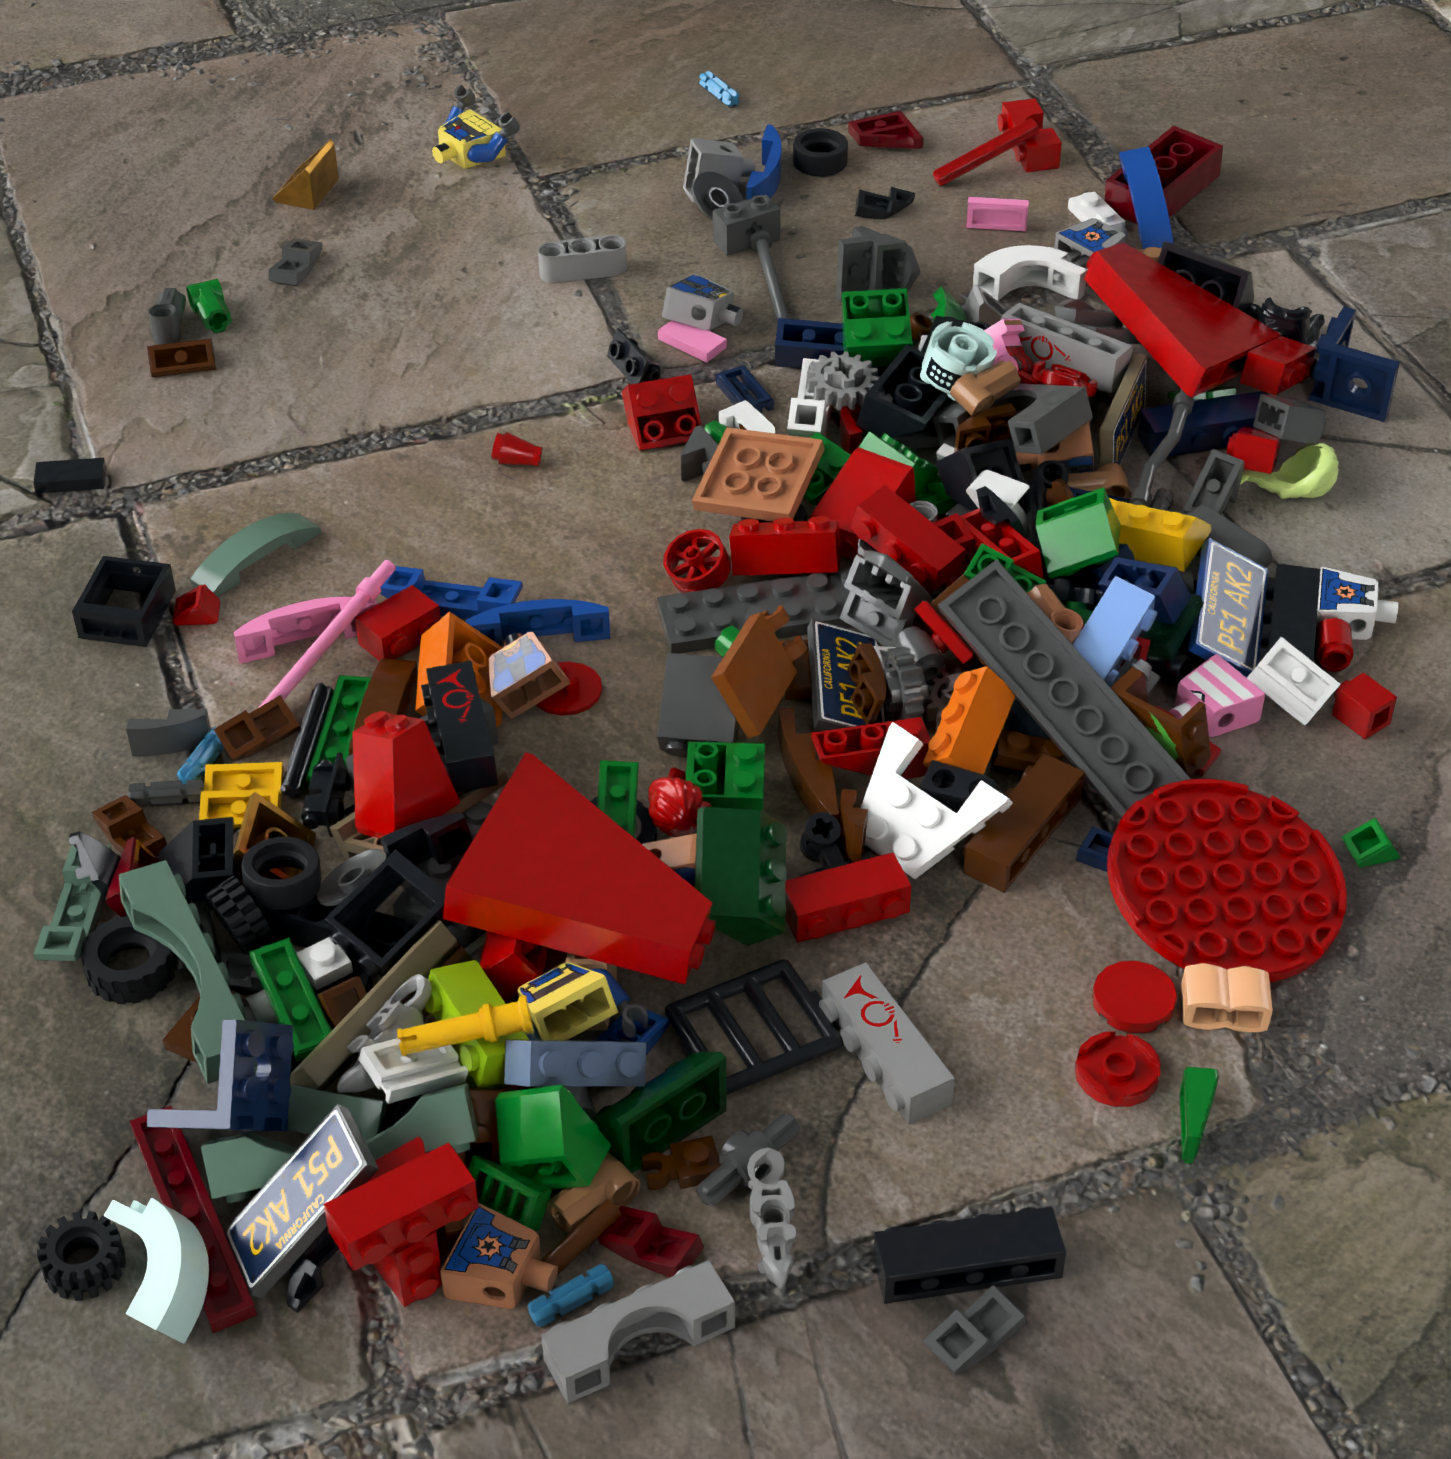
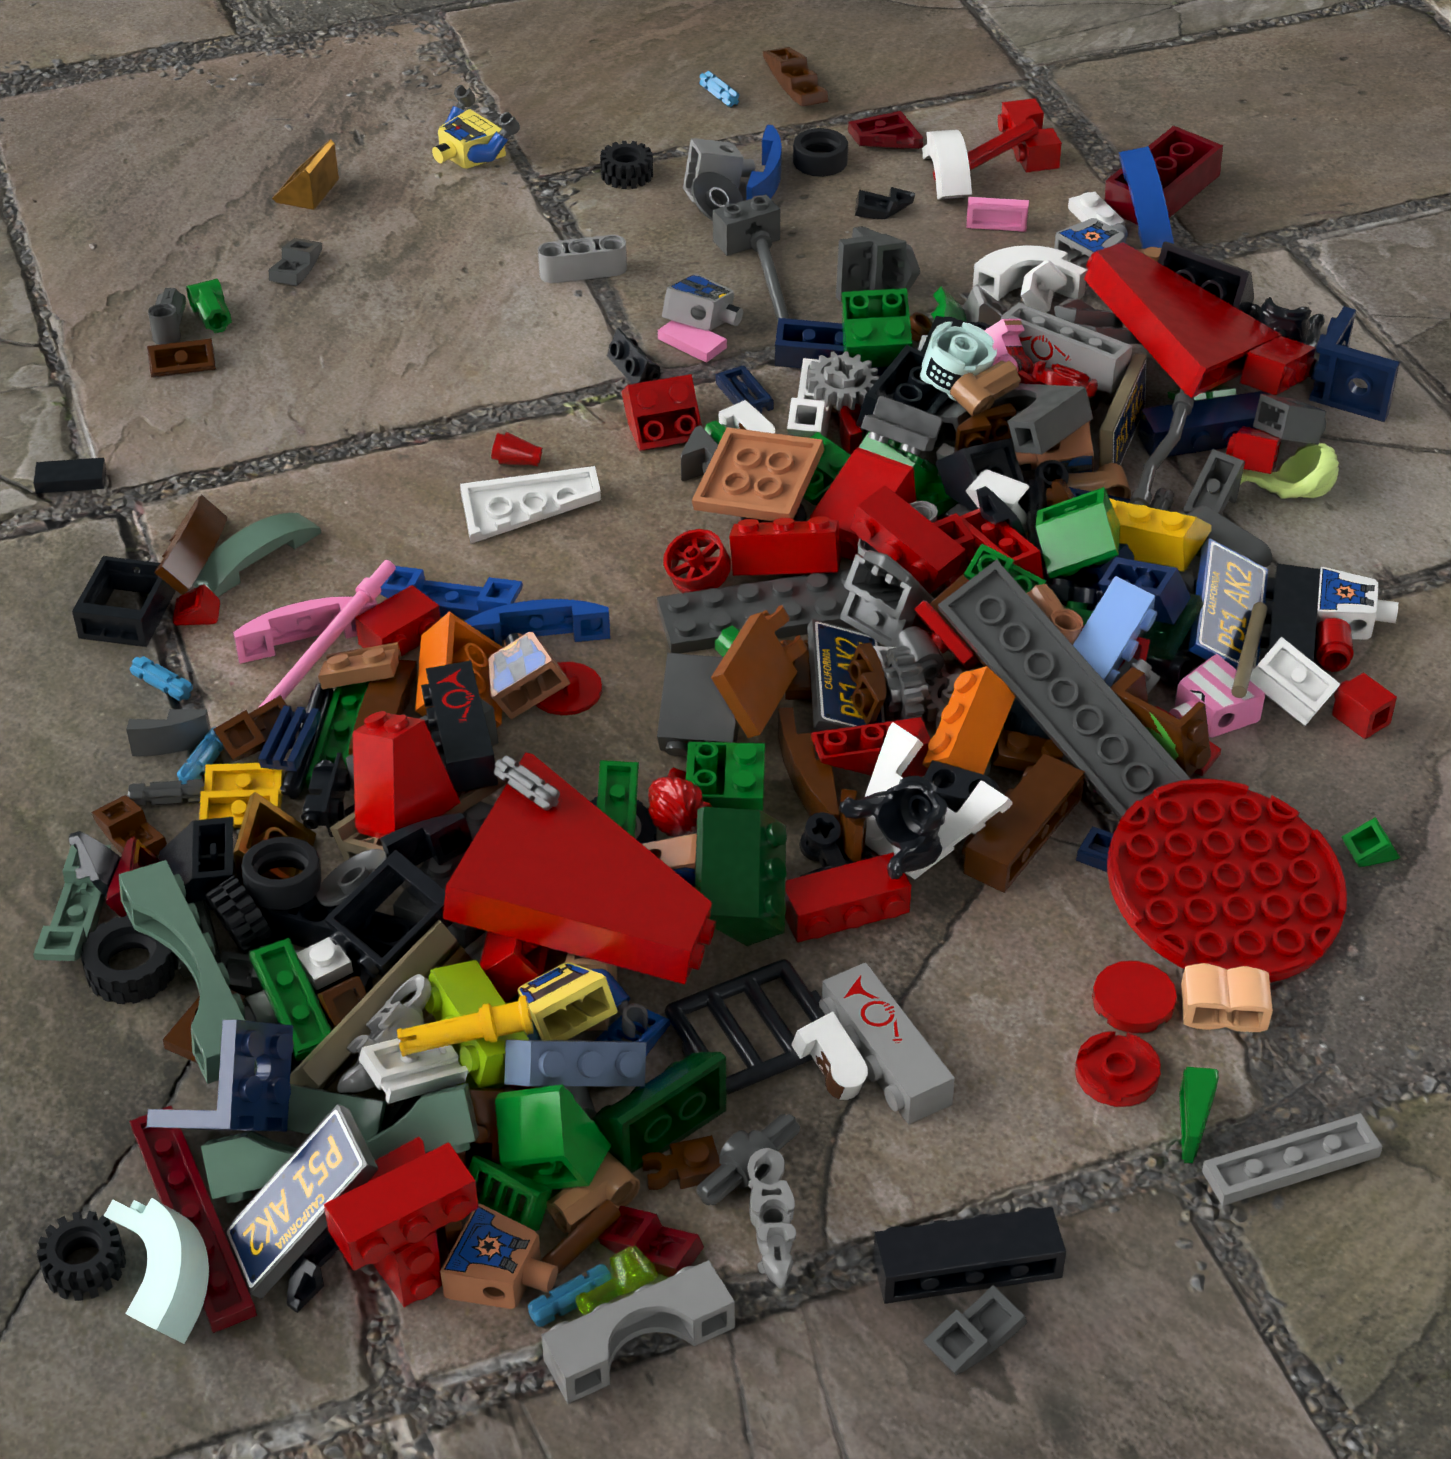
(161, 678): none -> dark azure axle
(191, 545): none -> reddish brown slope
(283, 738): none -> dark blue tile
(360, 665): none -> medium nougat plate
(516, 501): none -> white wing
(526, 783): none -> axle
(626, 164): none -> black tyre
(629, 1272): none -> clear neon green bar
(794, 76): none -> reddish brown slope
(834, 1055): none -> white leg
(902, 423): none -> flat silver bracket
(908, 819): none -> black hair
(950, 163): none -> white arch
(1041, 284): none -> white bracket
(1249, 650): none -> dark tan bar
(1291, 1159): none -> light grey plate

